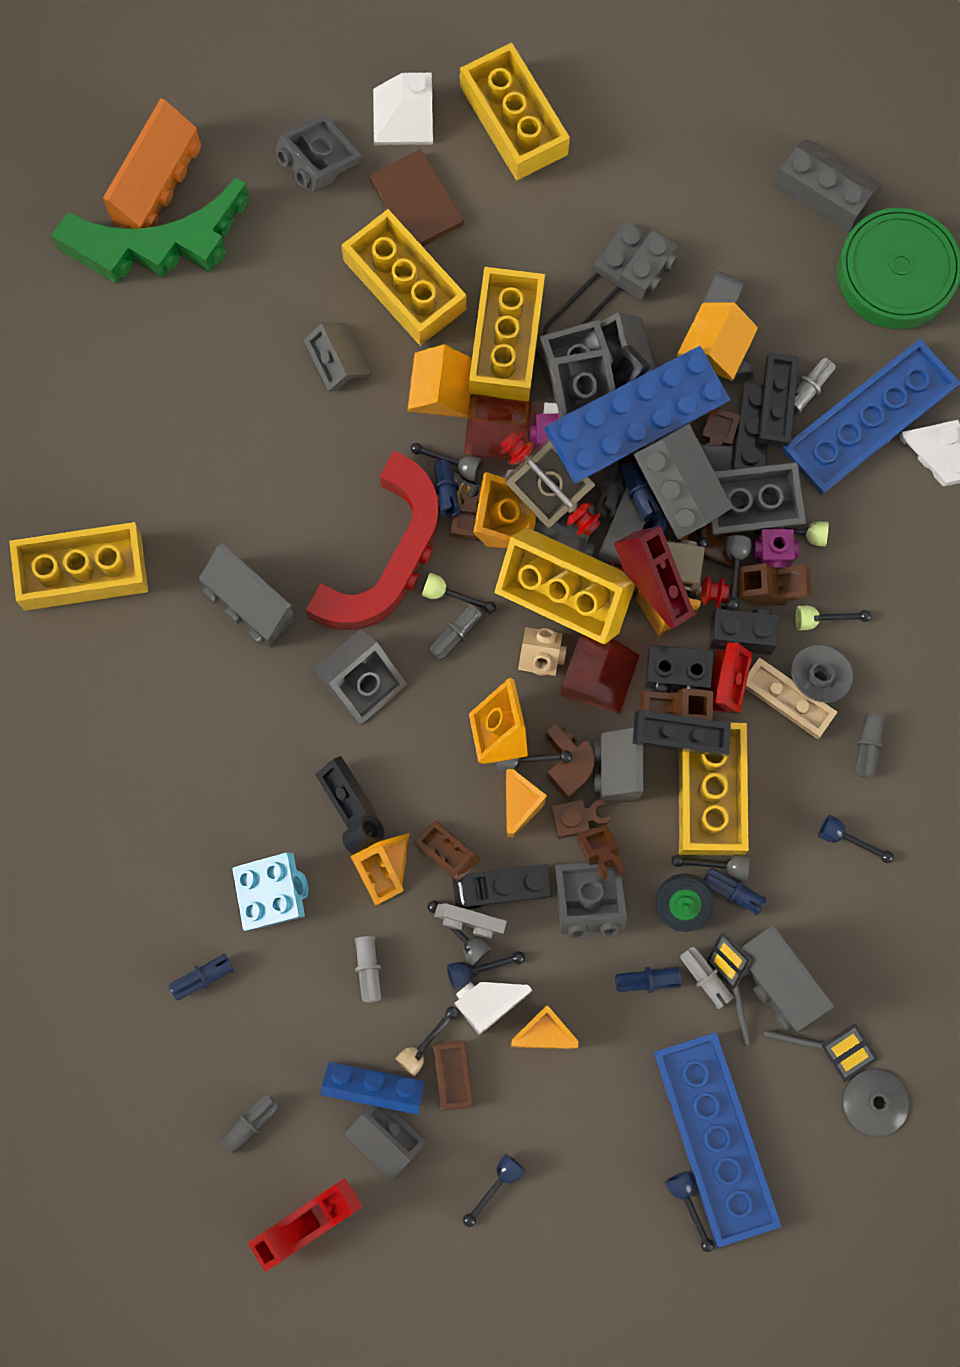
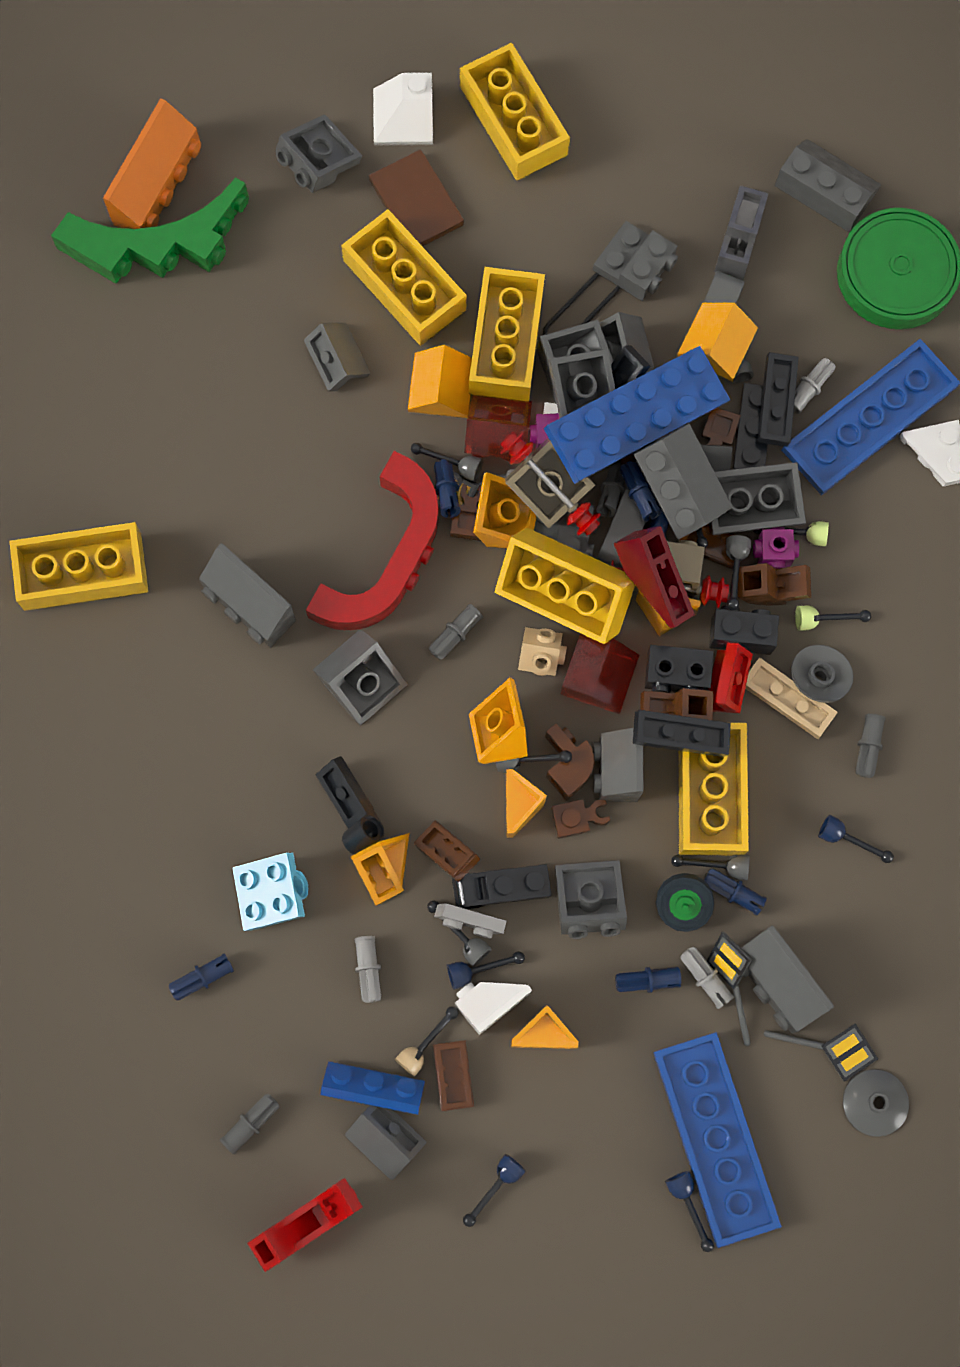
(436, 588): hinge -> none
(601, 848): reddish brown plate -> none
(741, 232): none -> flat silver slope

